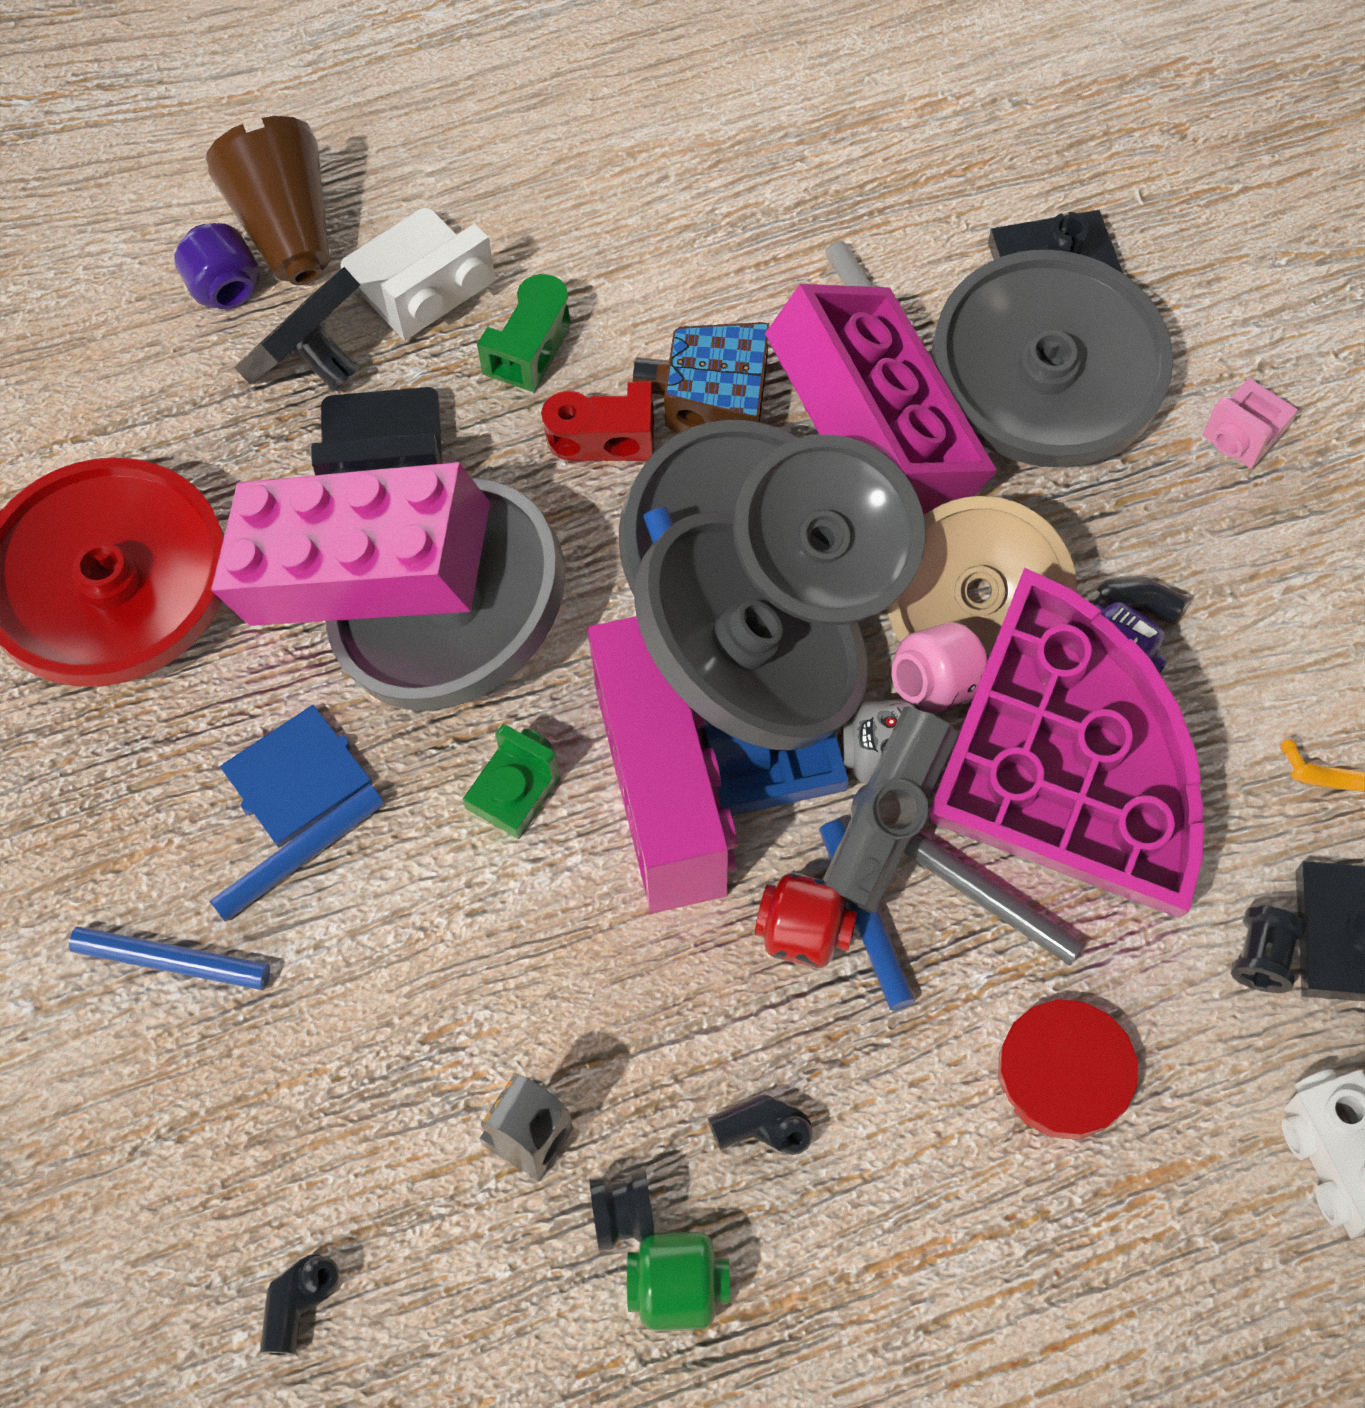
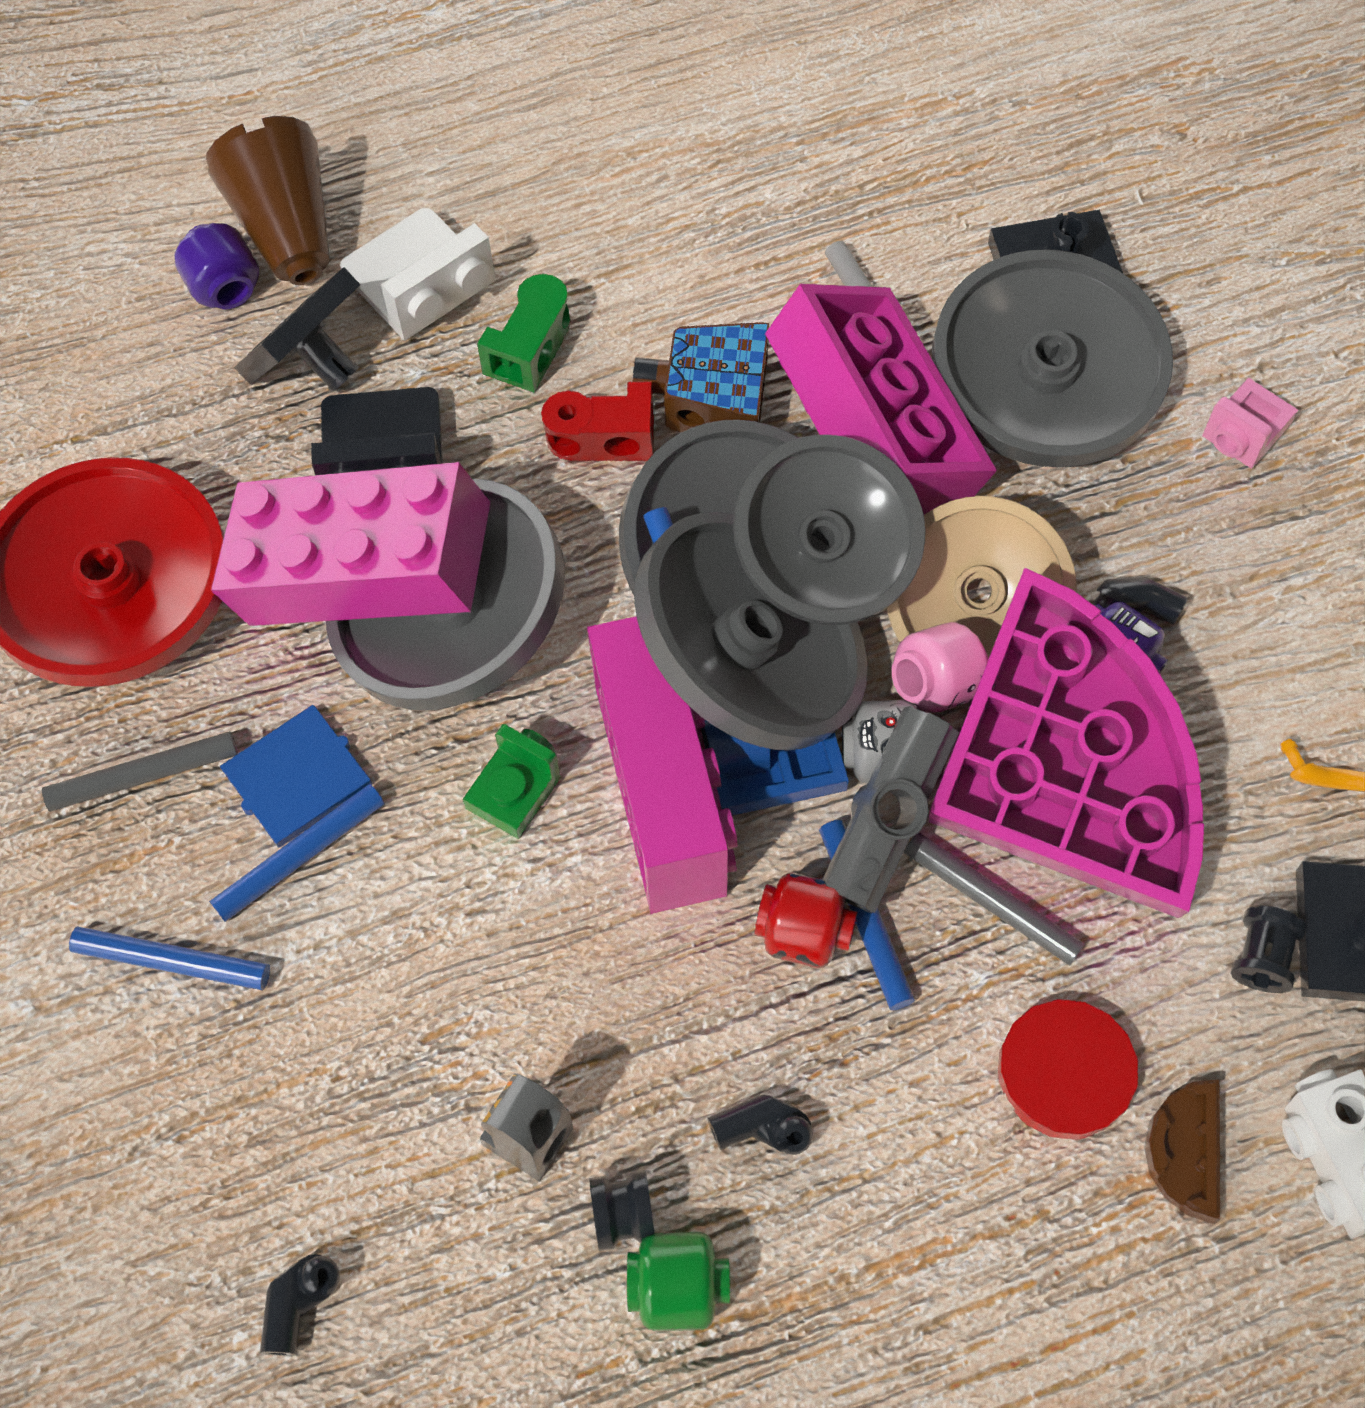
(139, 771): none -> dark grey bar
(1185, 1150): none -> reddish brown tile

